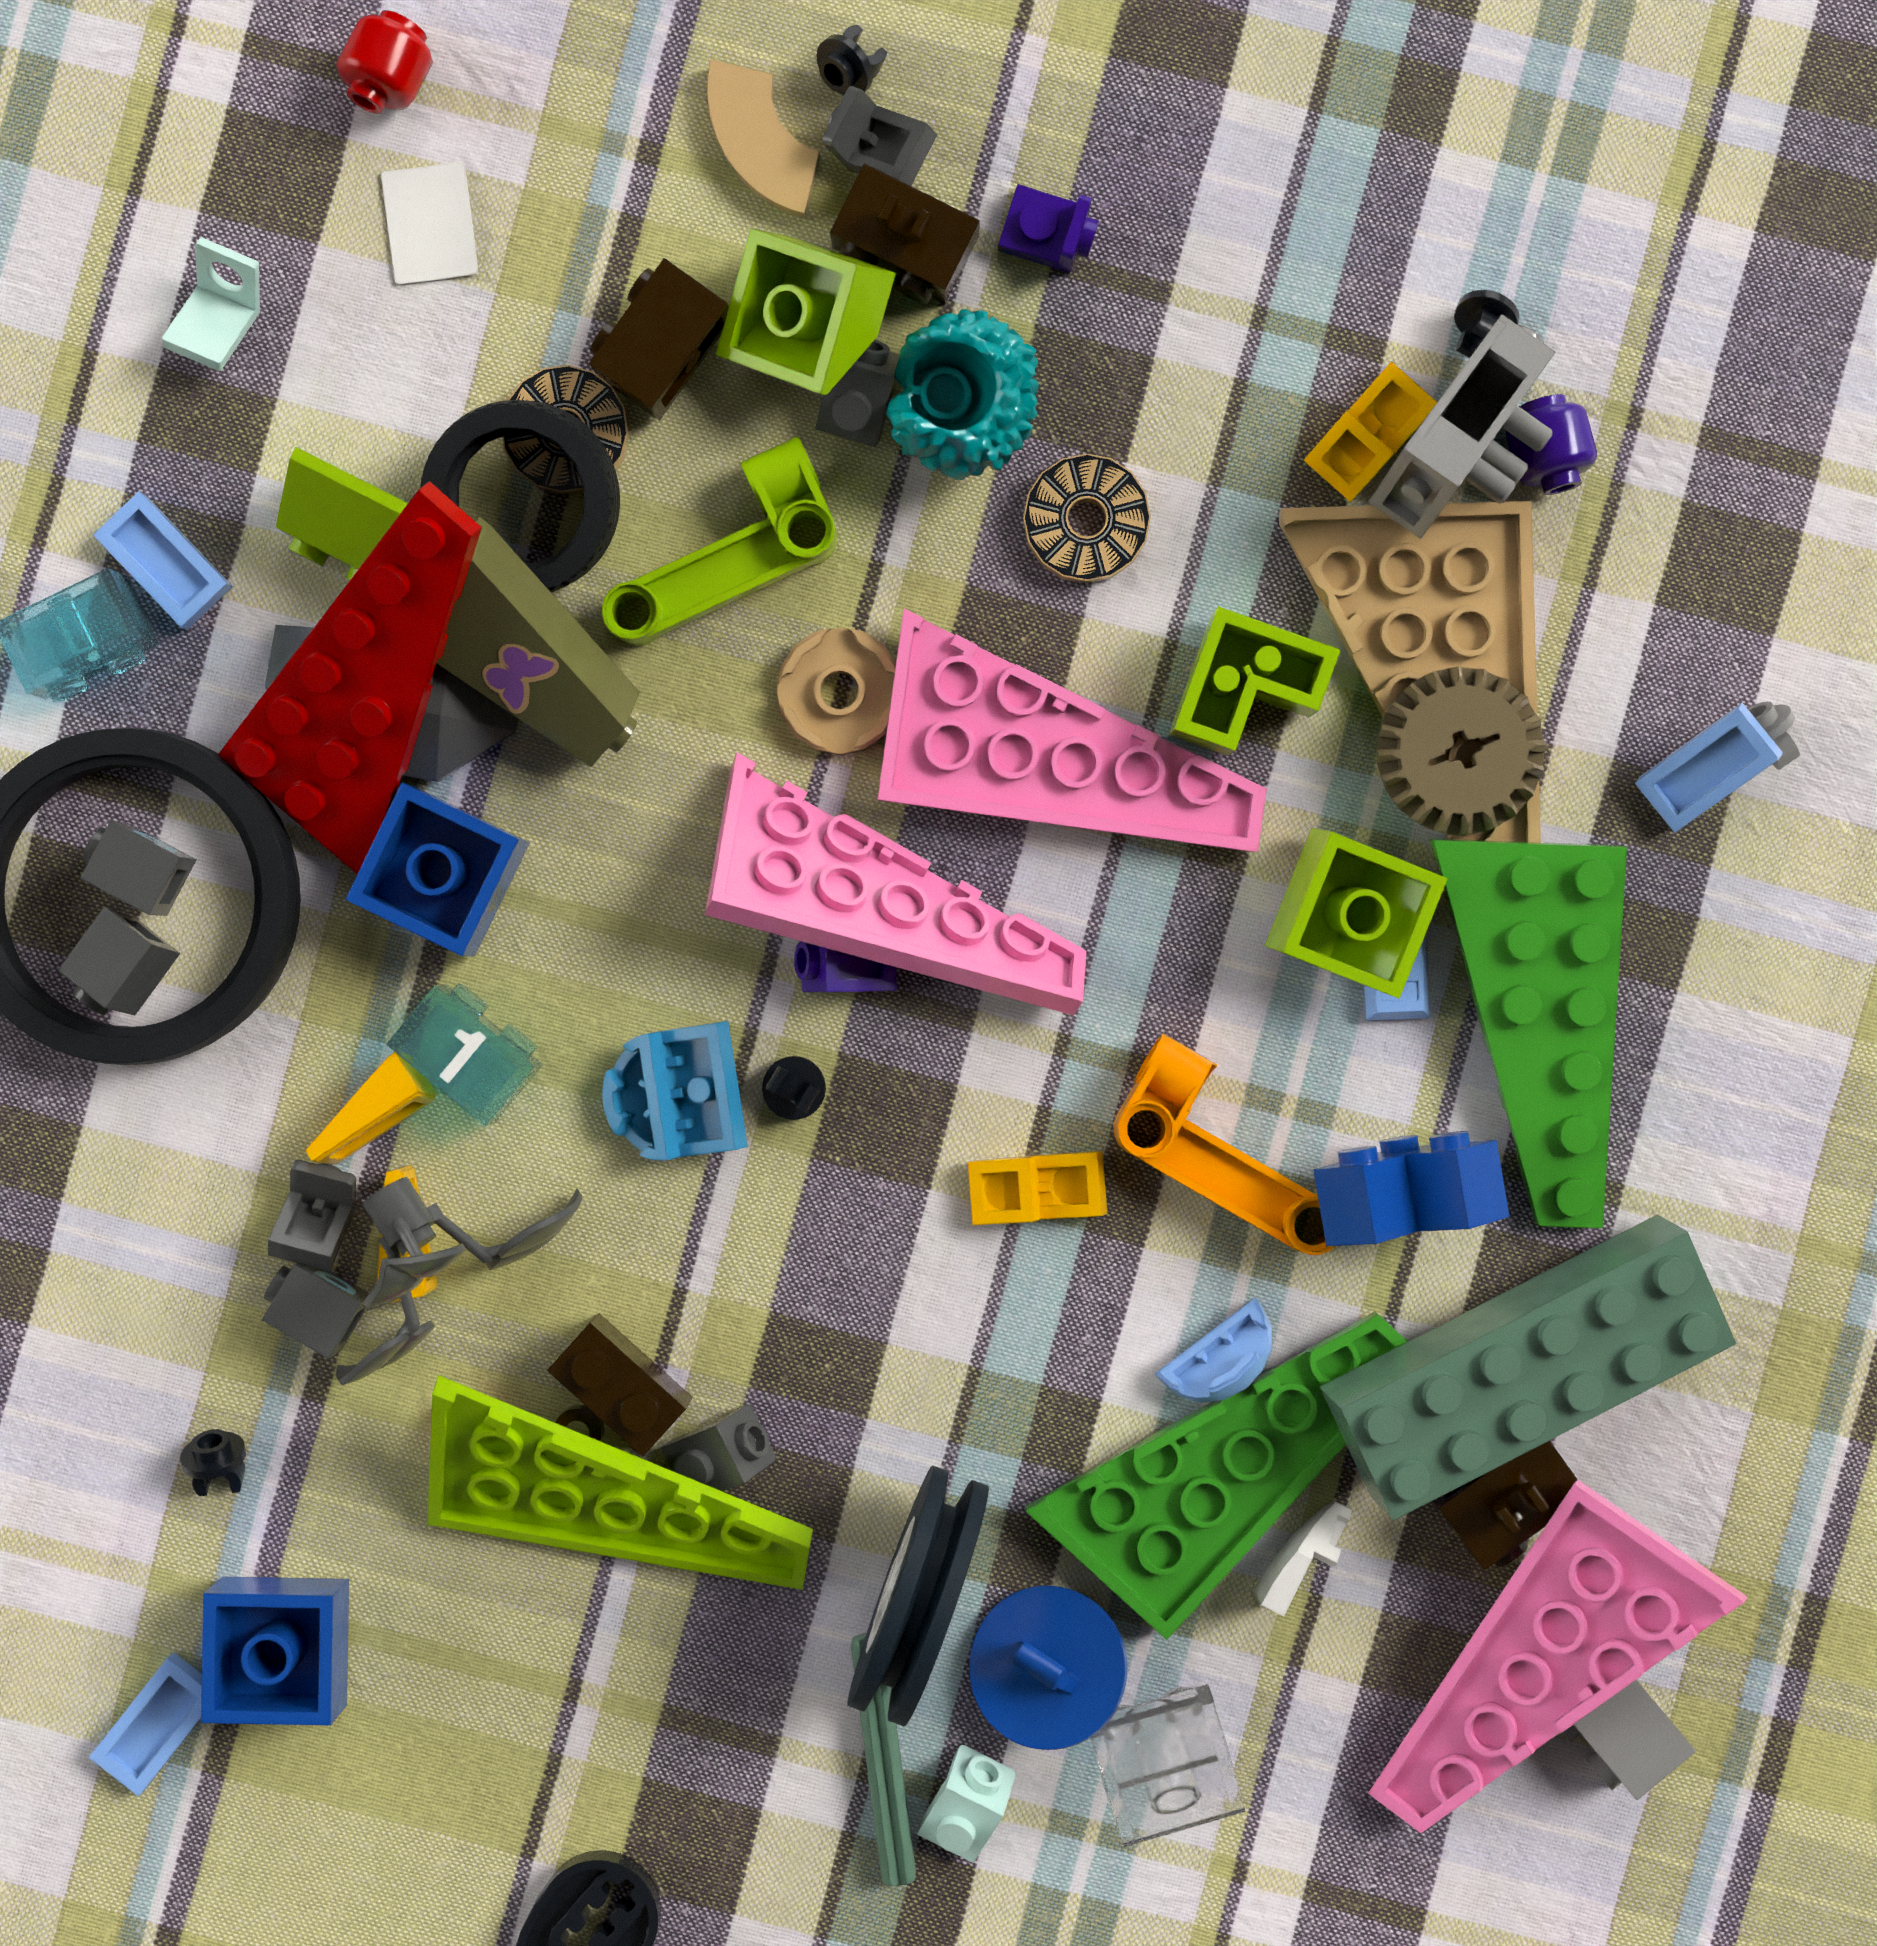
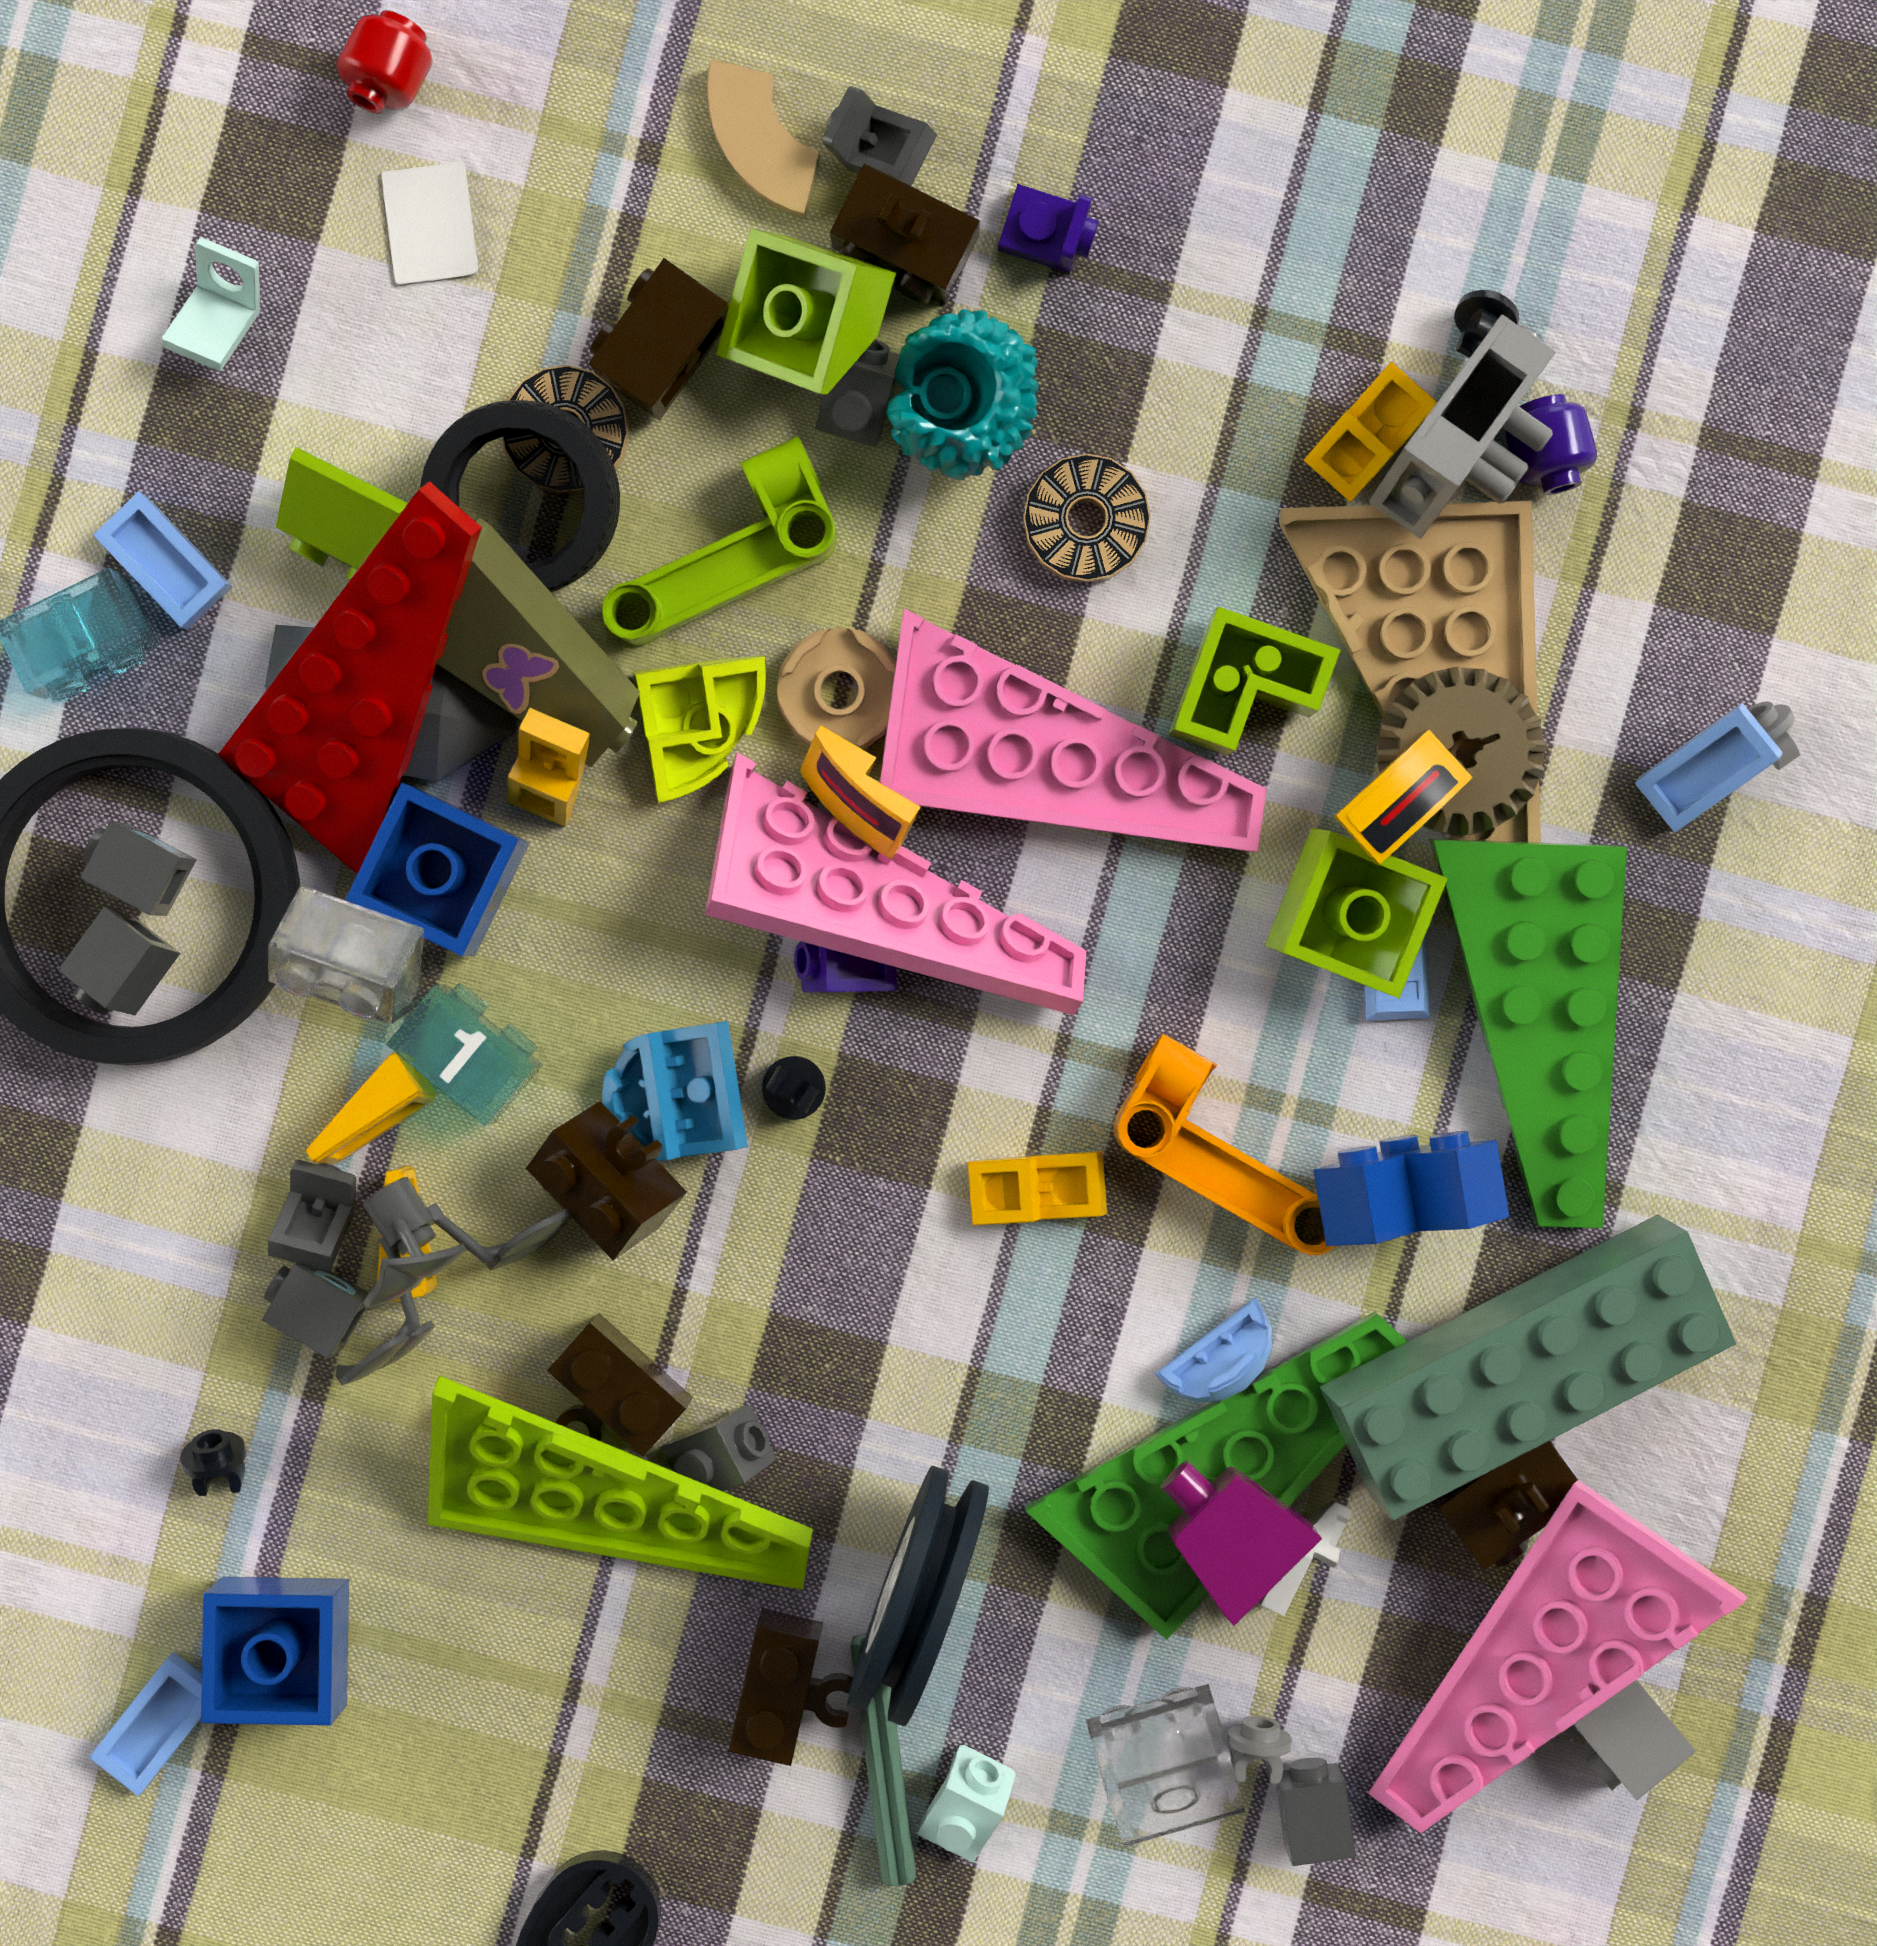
(347, 956): none -> clear slope
(547, 767): none -> yellow slope
(607, 1179): none -> dark brown brick
(696, 718): none -> neon yellow brick
(781, 1688): none -> dark brown brick
(840, 780): none -> slope
(845, 63): black plate -> none
(1048, 1667): blue shield -> none
(1235, 1535): none -> magenta torso
(1259, 1739): none -> light grey plate
(1315, 1812): none -> dark grey brick
(1403, 797): none -> slope

